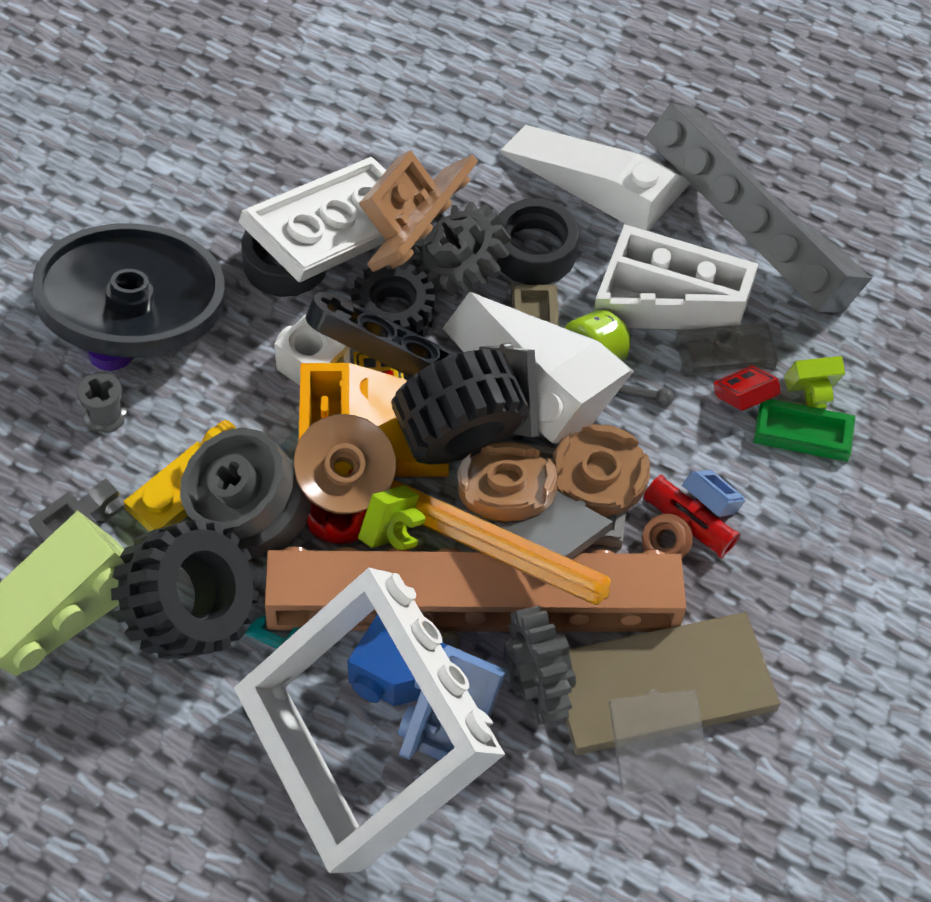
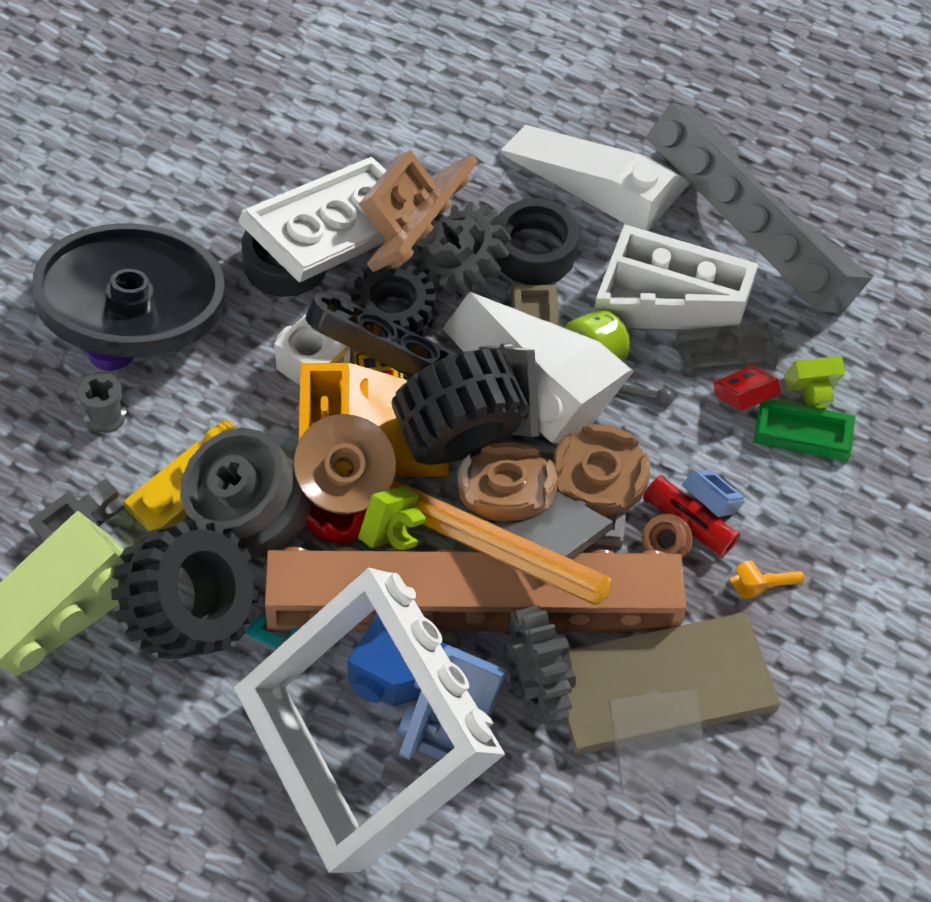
(751, 582): none -> light orange hand

